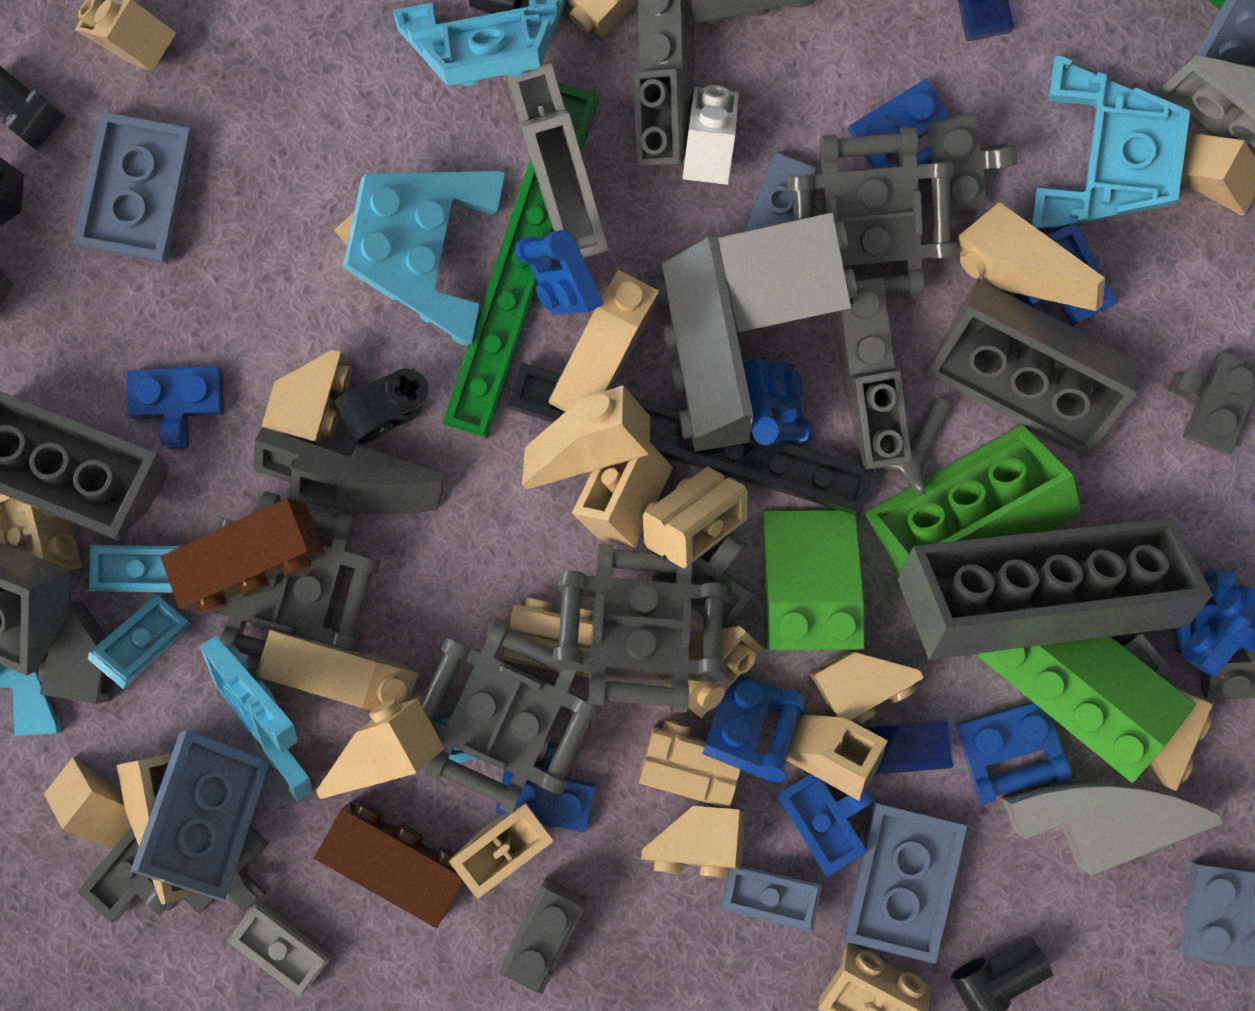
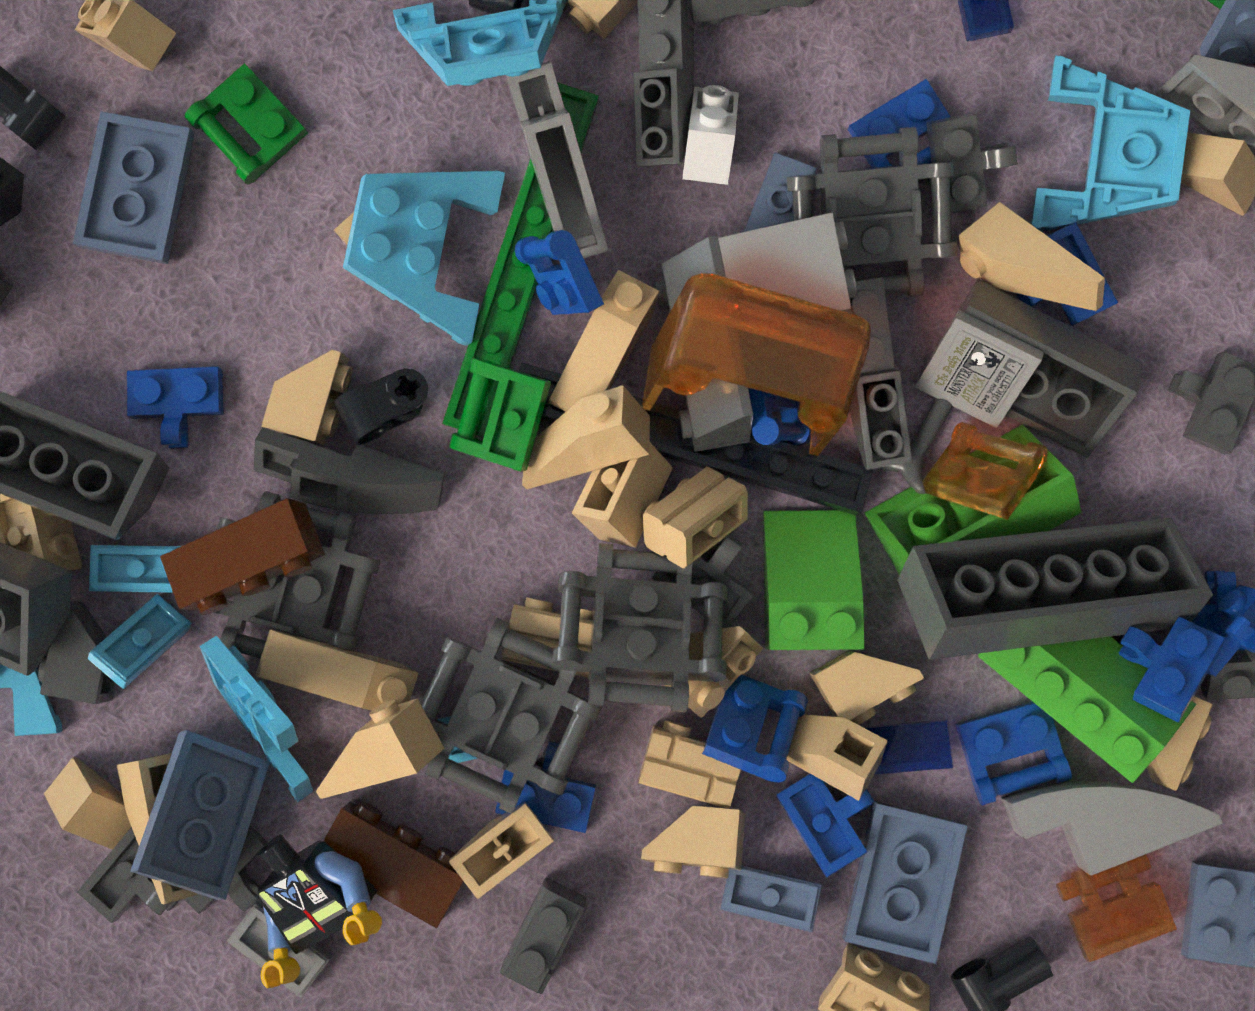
(257, 113): none -> green plate
(309, 900): none -> torso
(512, 419): none -> green plate
(762, 344): none -> clear orange windscreen
(979, 369): none -> light grey tile
(980, 482): none -> clear orange plate
(1122, 919): none -> clear orange plate
(1173, 668): none -> blue plate

